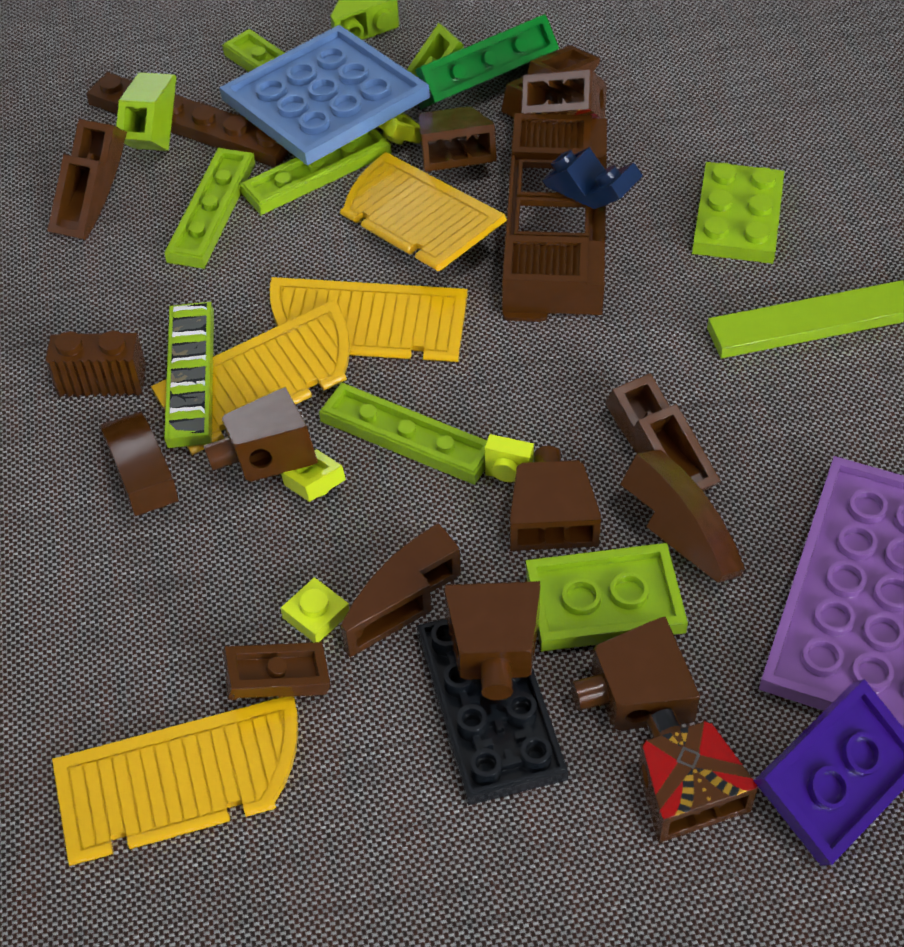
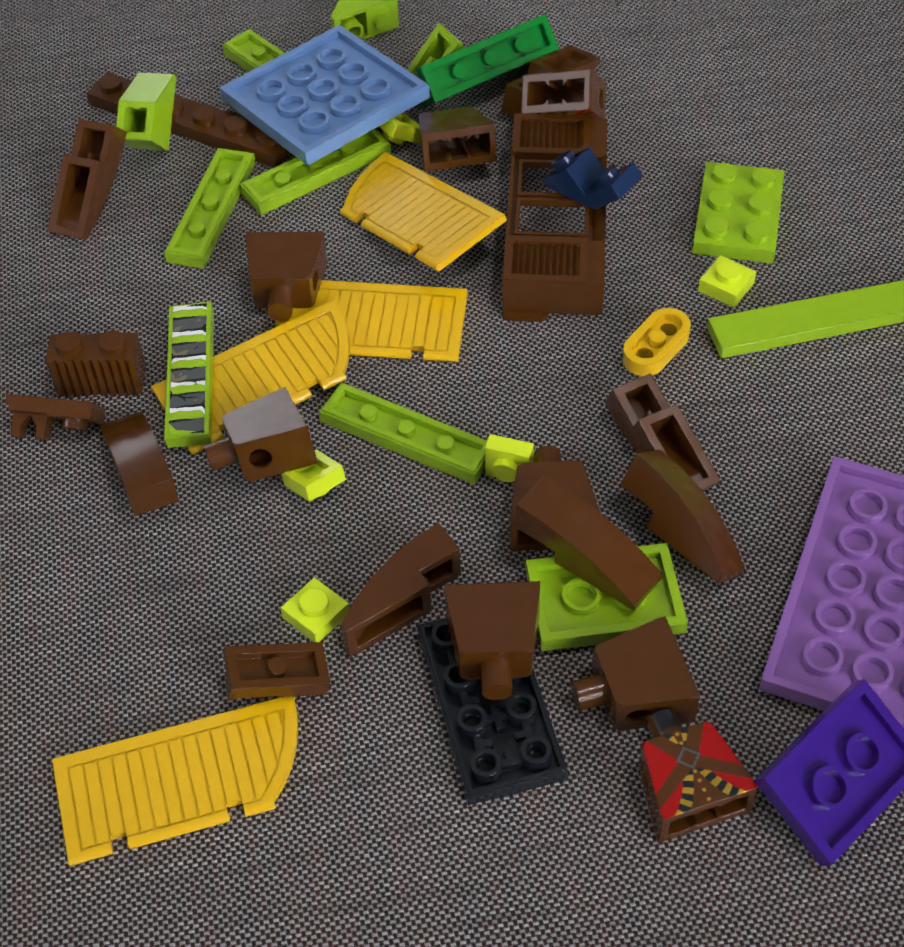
(72, 414): none -> reddish brown plate
(285, 270): none -> reddish brown torso
(586, 542): none -> reddish brown slope
(650, 348): none -> yellow plate
(727, 281): none -> neon yellow plate

